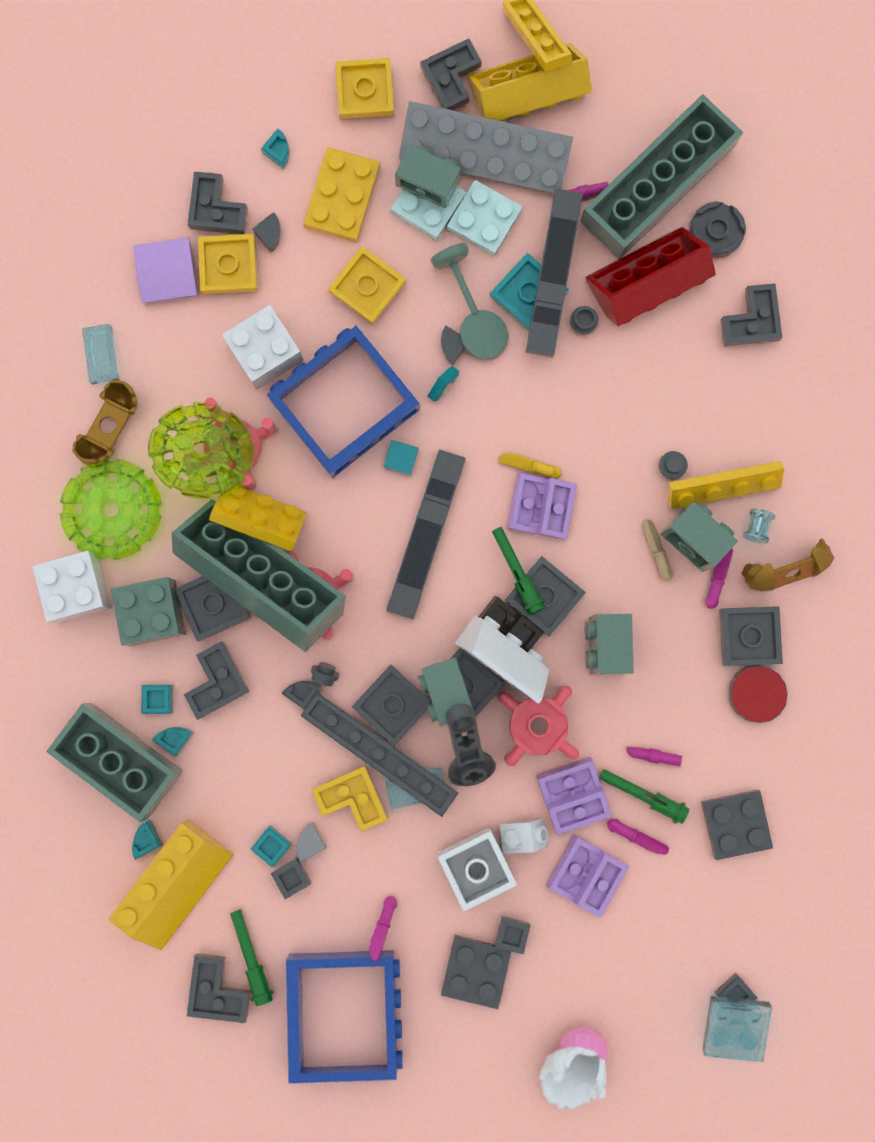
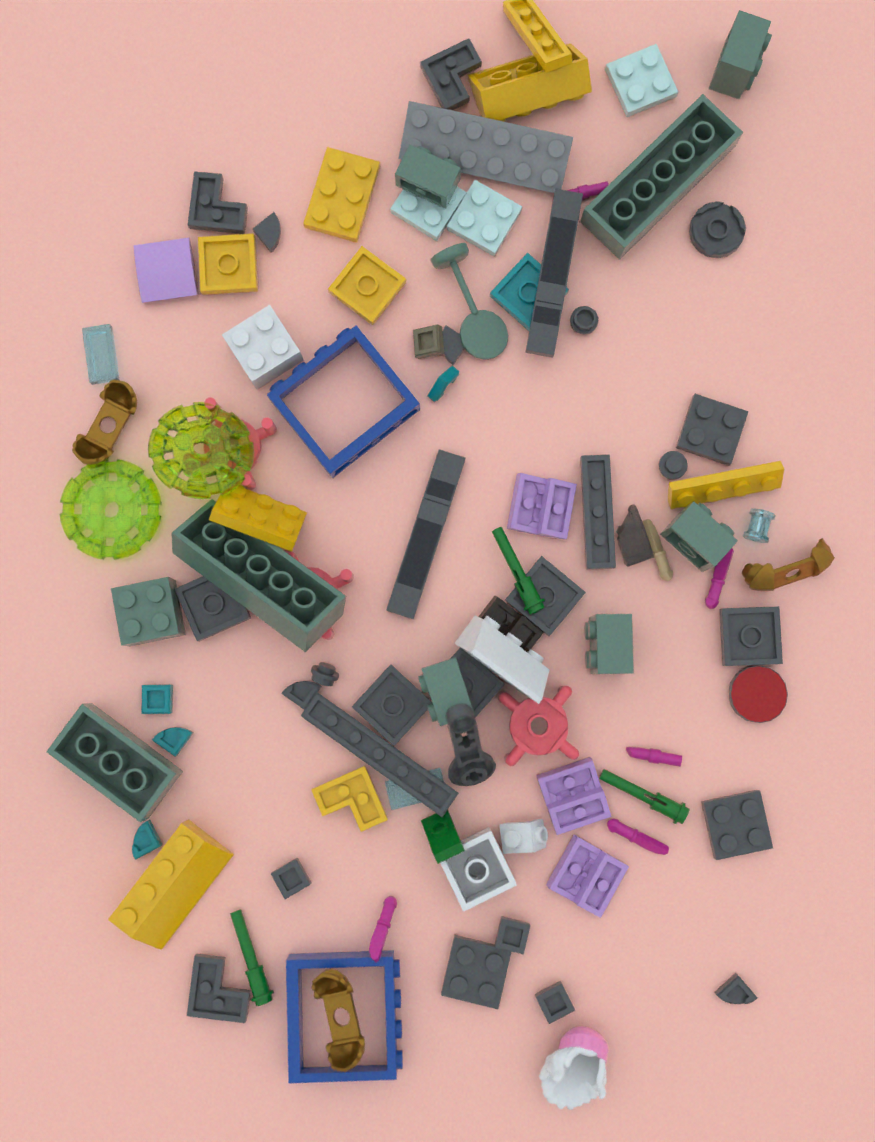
(71, 587): white brick -> none
(224, 682): dark grey plate -> none
(271, 846): teal tile -> none
(277, 149): teal tile -> none
(309, 843): light grey tile -> none
(347, 1042): none -> pearl gold piece
(364, 88): yellow plate -> none
(401, 457): teal tile -> none
(428, 341): none -> dark tan tile
(442, 836): none -> green plate
(529, 464): yellow piece -> none
(554, 1002): none -> dark grey plate
(597, 512): none -> dark grey plate
(633, 539): none -> clear smoke slope
(641, 80): none -> light aqua plate
(651, 275): red slope -> none
(712, 429): none -> dark grey plate
(737, 1029): clear light blue plate -> none
(741, 55): none -> sand green brick
(760, 324): dark grey plate -> none

